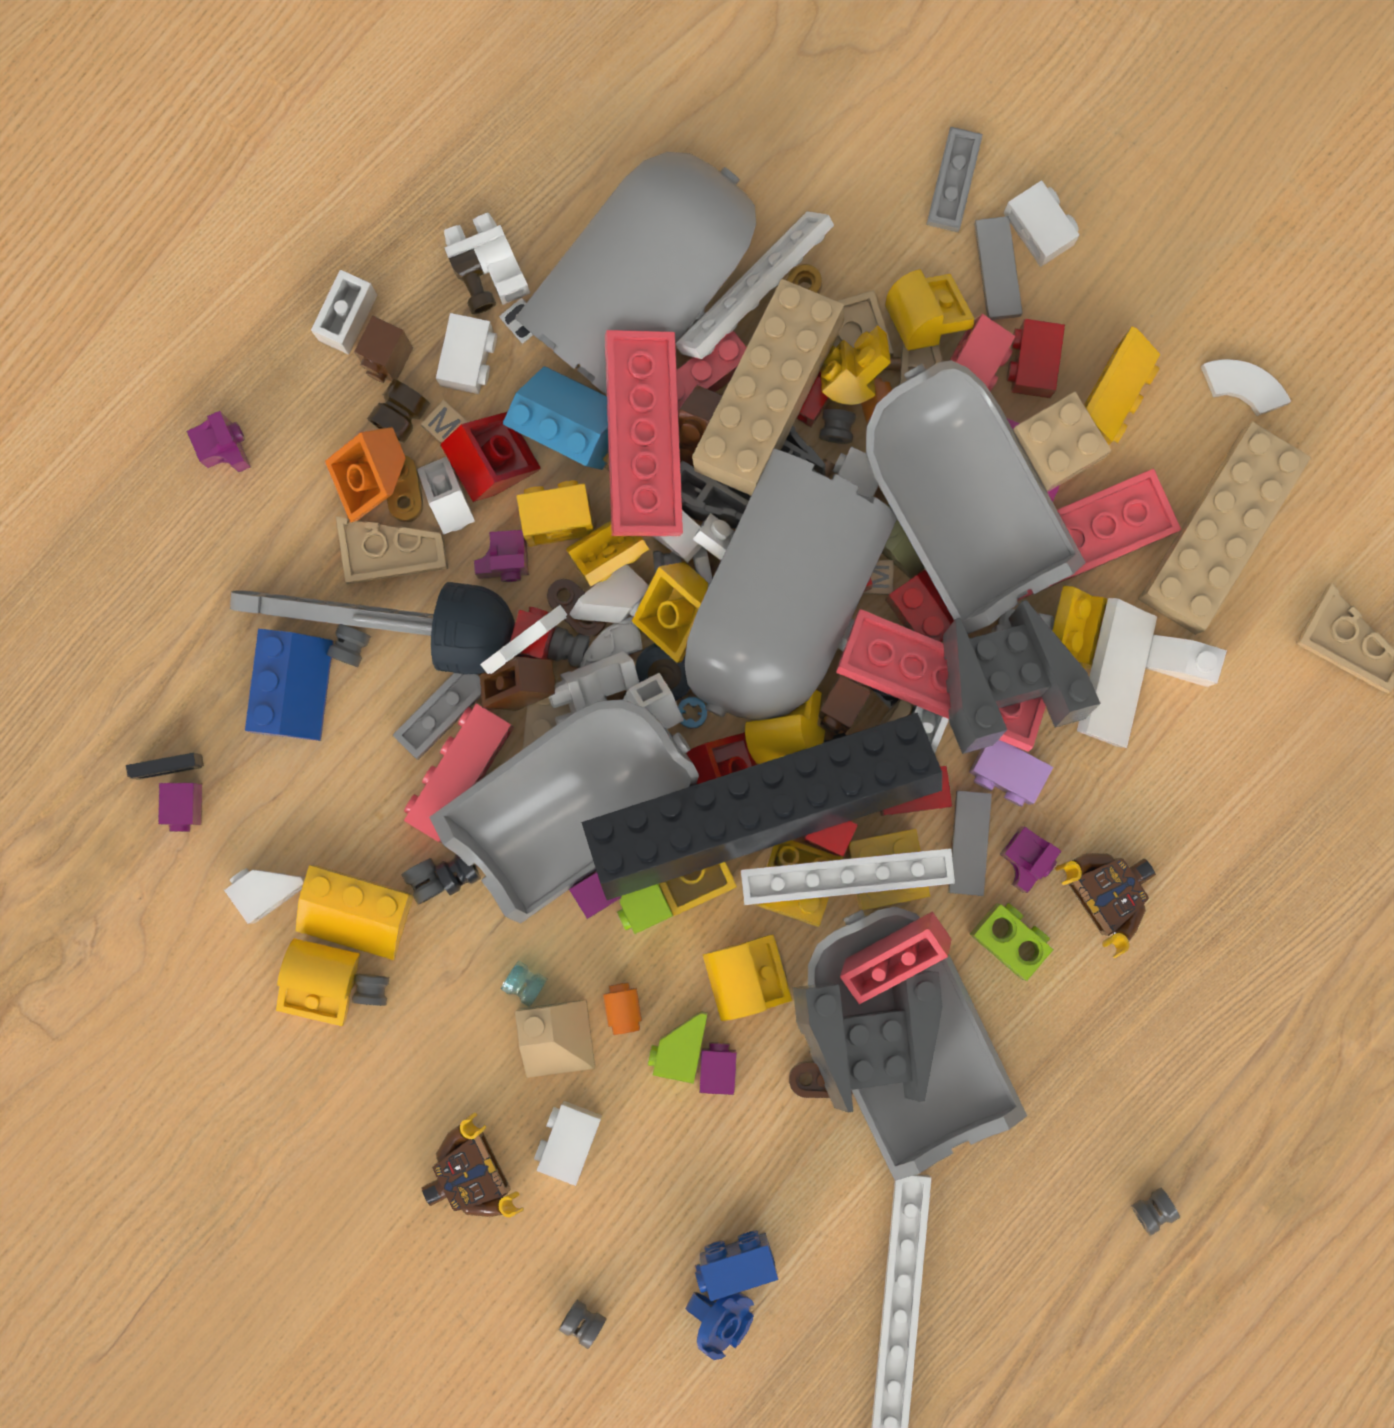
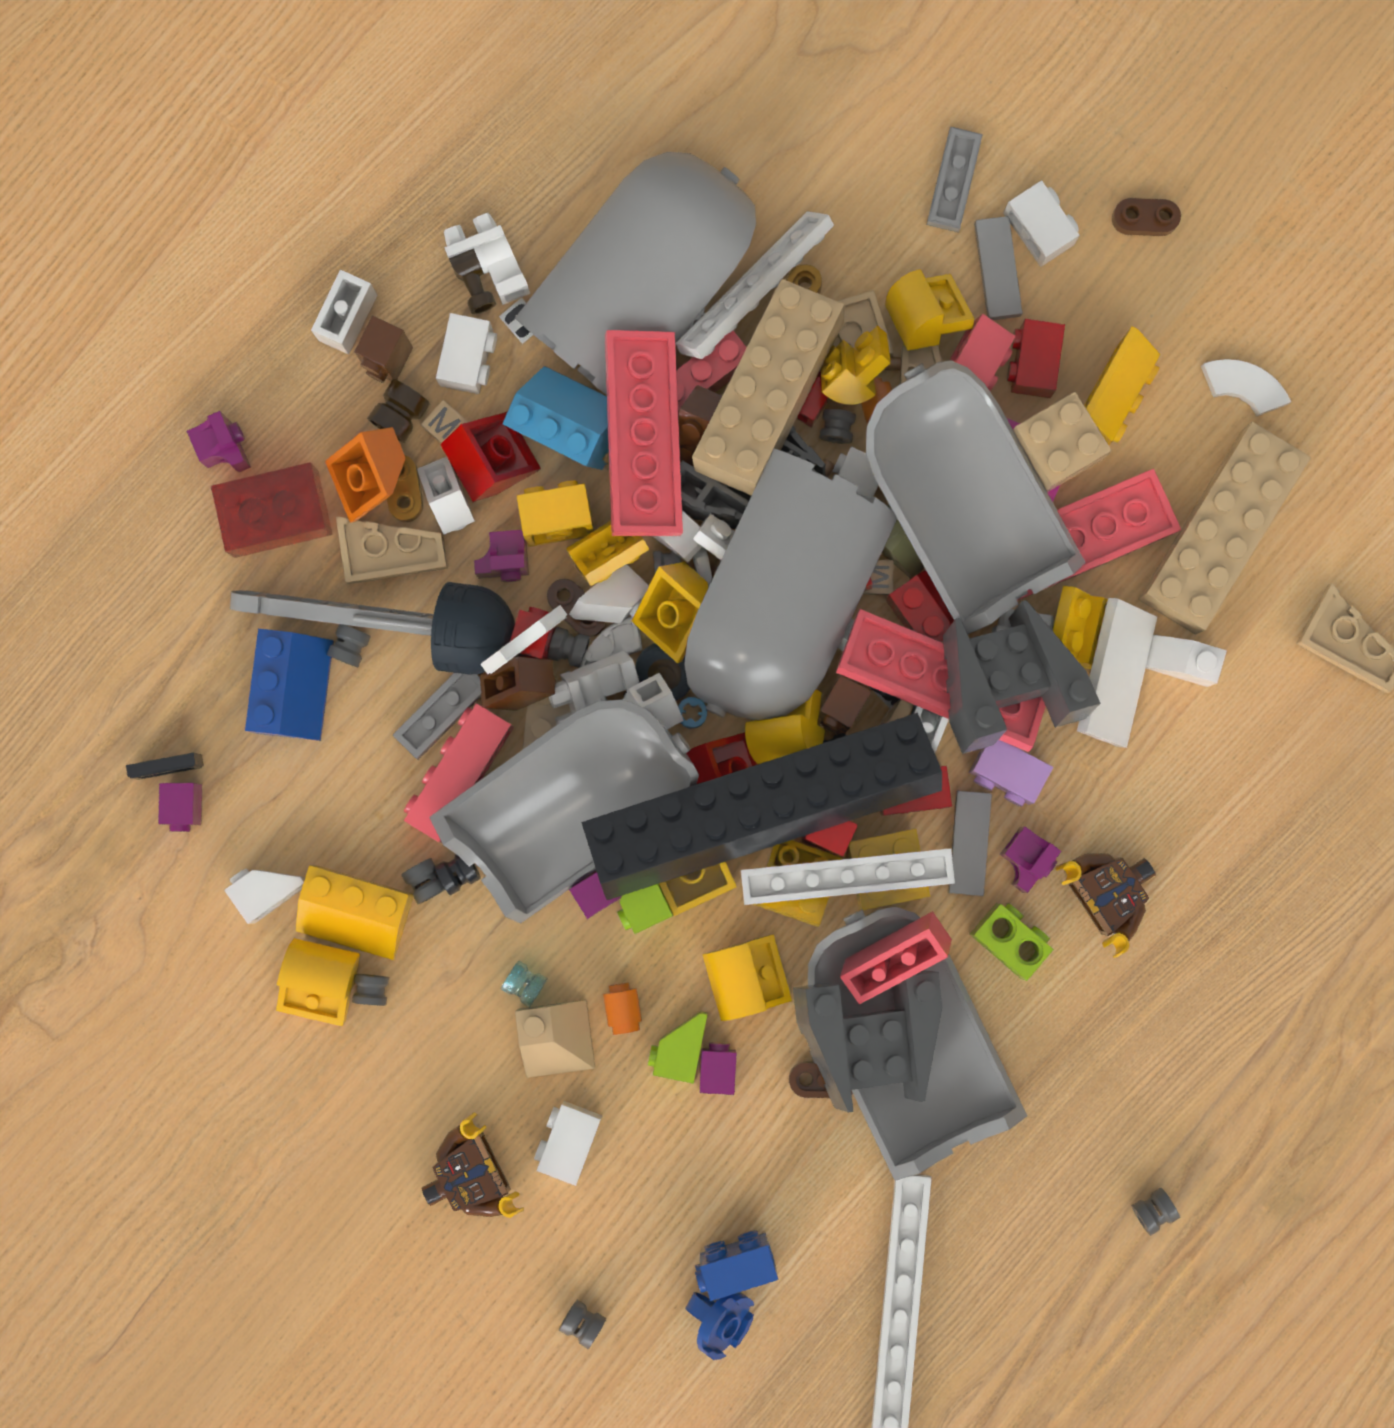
(271, 510): none -> clear red brick
(1147, 217): none -> reddish brown plate

